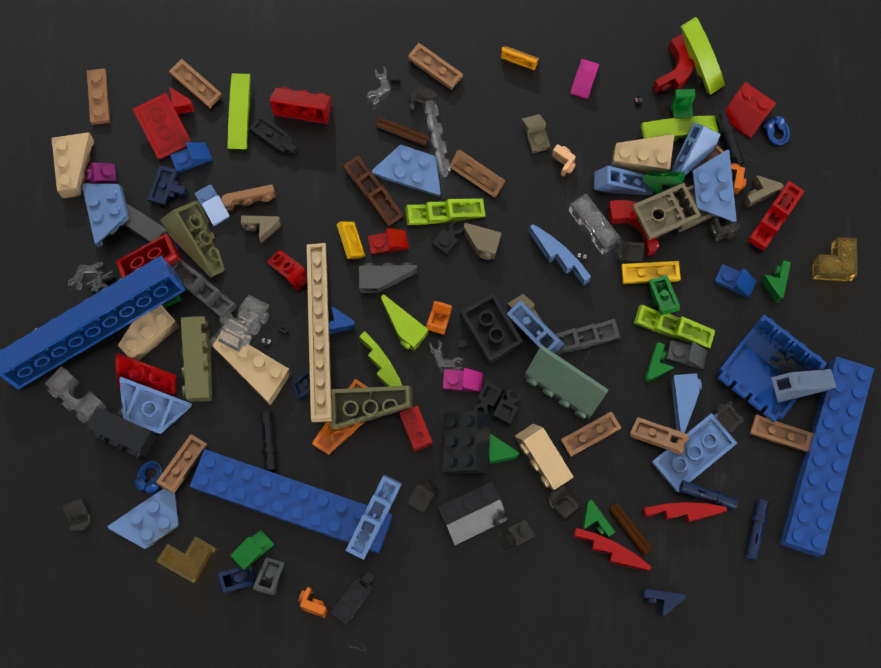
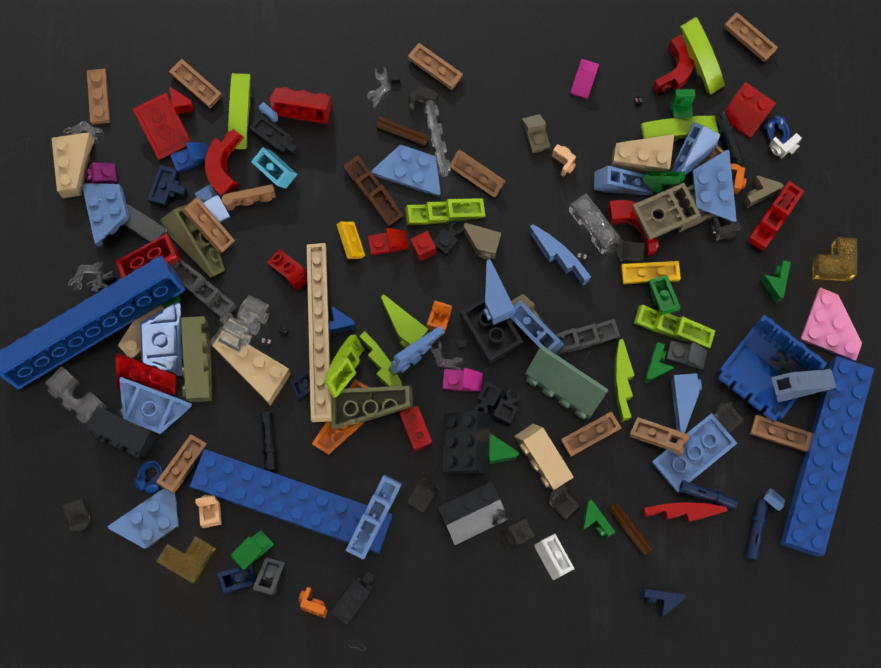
(84, 126): none -> clear arm
(162, 339): none -> medium blue wing
(208, 225): none -> medium nougat plate
(209, 511): none -> light nougat bracket
(216, 162): none -> red arch
(266, 224): dark tan slope -> none
(268, 113): none -> medium blue tile
(274, 168): none -> medium azure brick
(343, 365): none -> lime slope
(378, 278): dark grey slope -> none
(413, 353): none -> medium blue wing
(423, 246): none -> red brick
(497, 302): none -> medium blue slope
(519, 57): light orange slope -> none
(554, 557): none -> white slope
(618, 553): red slope -> none
(622, 373): none -> lime slope
(736, 281): blue slope -> none
(750, 37): none -> medium nougat plate
(774, 499): none -> medium blue tile
(782, 149): none -> white bracket
(831, 327): none -> bright pink plate

